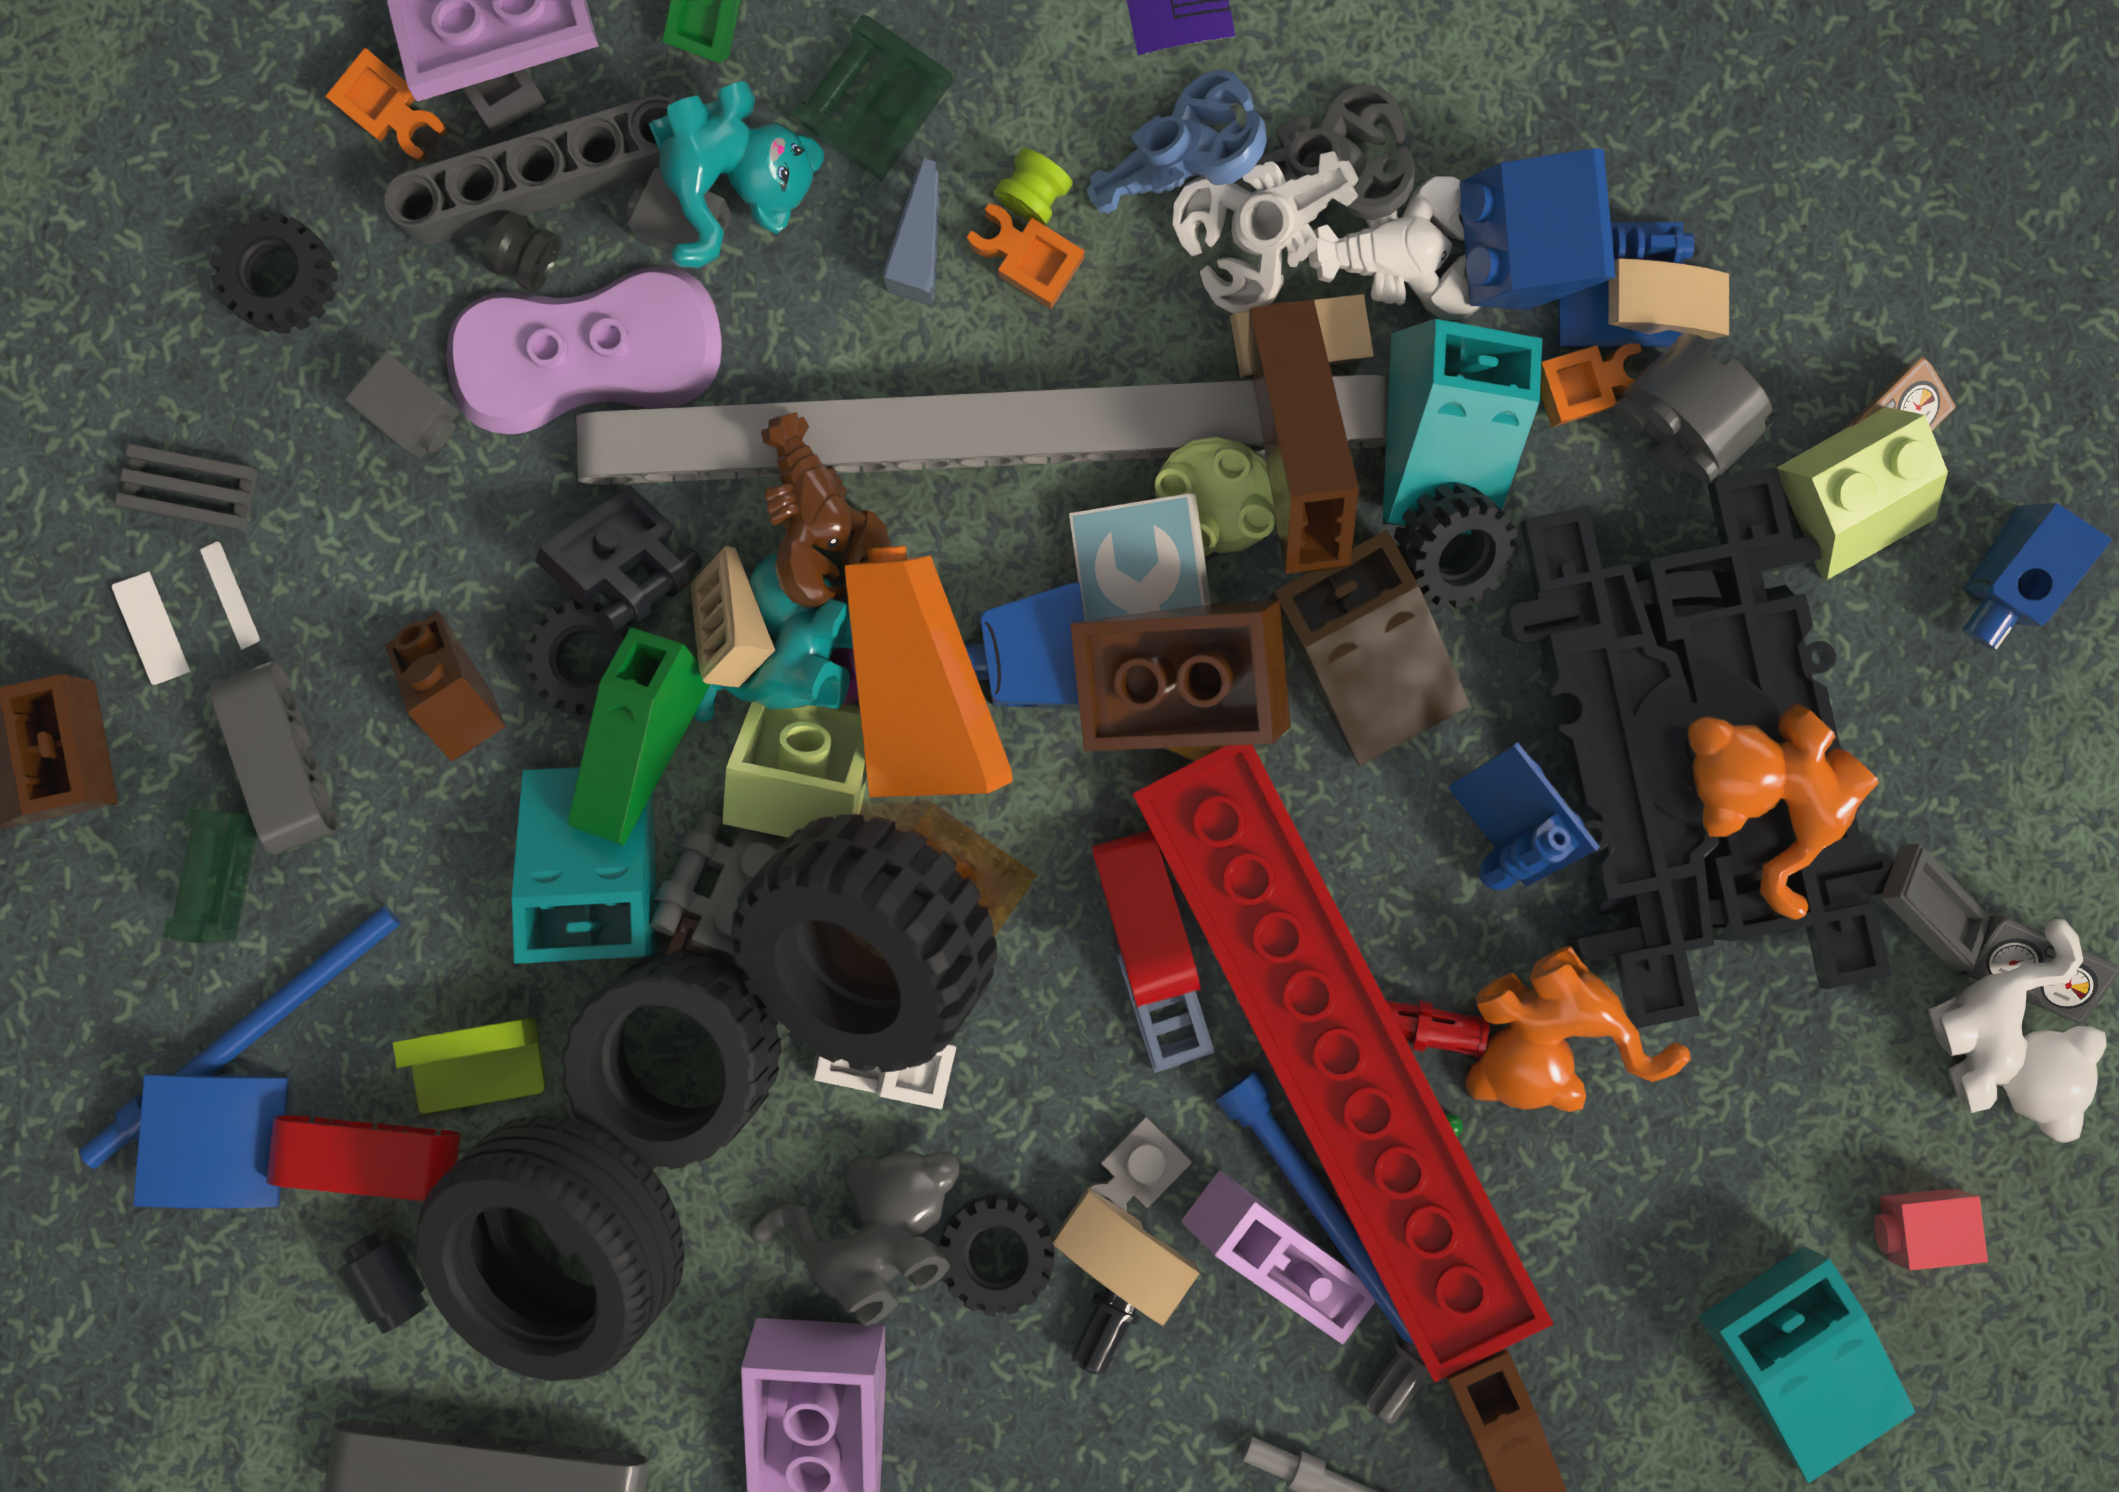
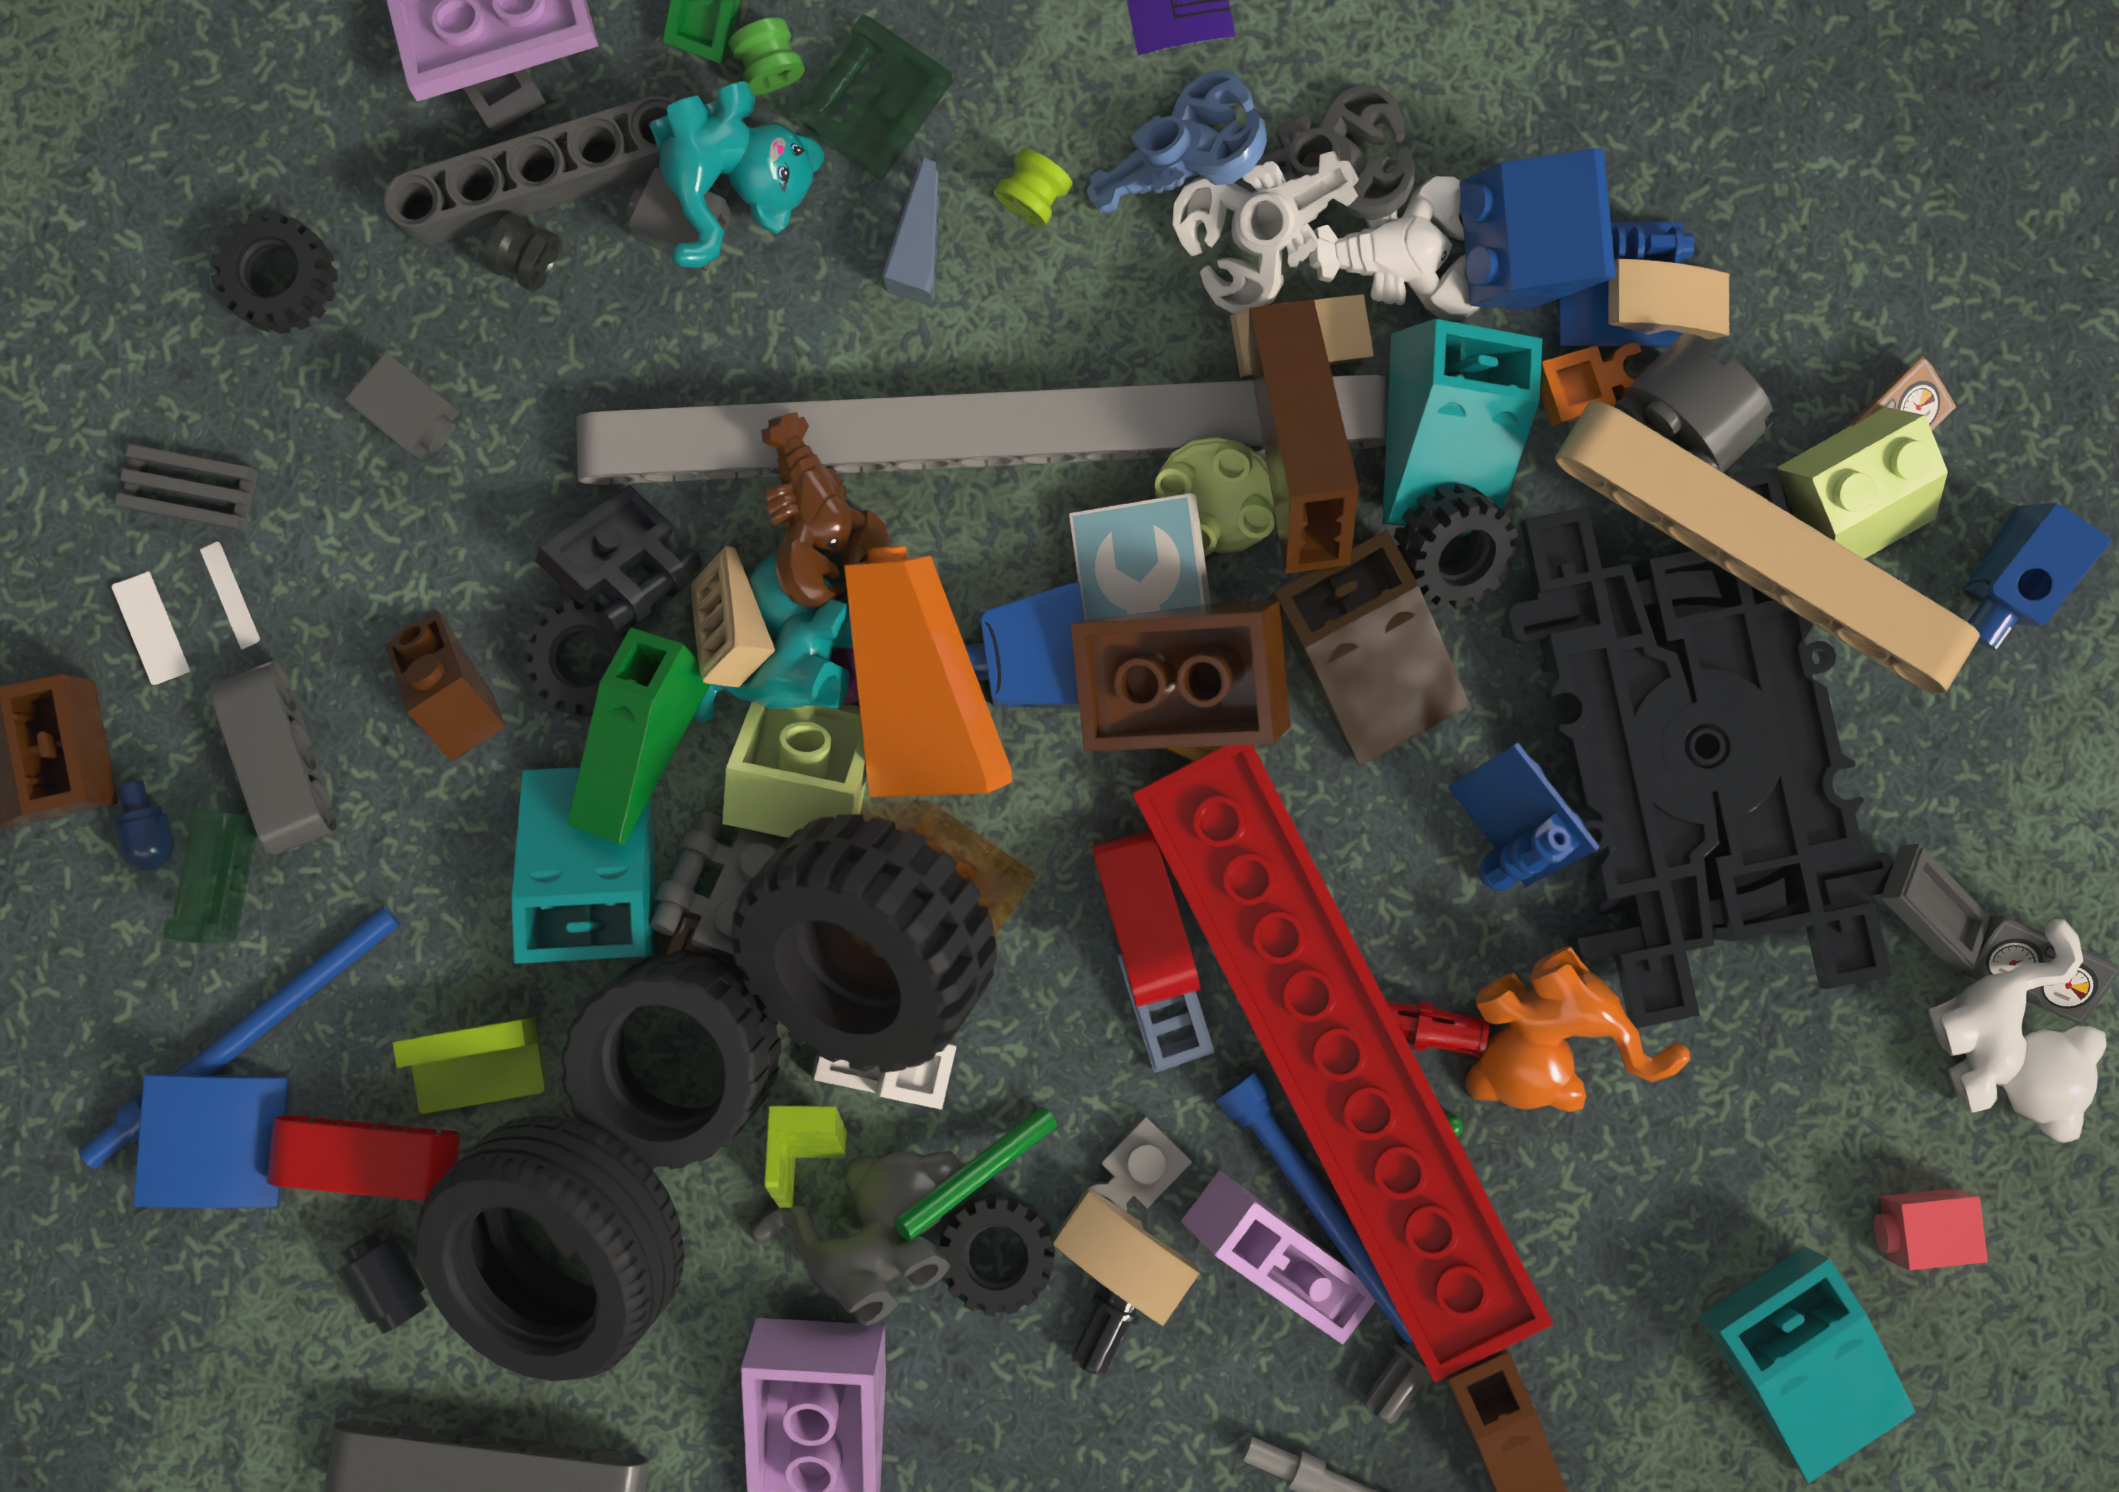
(142, 829): none -> dark blue cylinder
(381, 102): orange plate -> none
(632, 342): lavender plate -> none
(766, 55): none -> bright green wheel
(799, 1134): none -> lime panel
(974, 1173): none -> green bar
(1035, 259): orange plate -> none
(1746, 773): orange animal -> none
(1767, 547): none -> tan beam

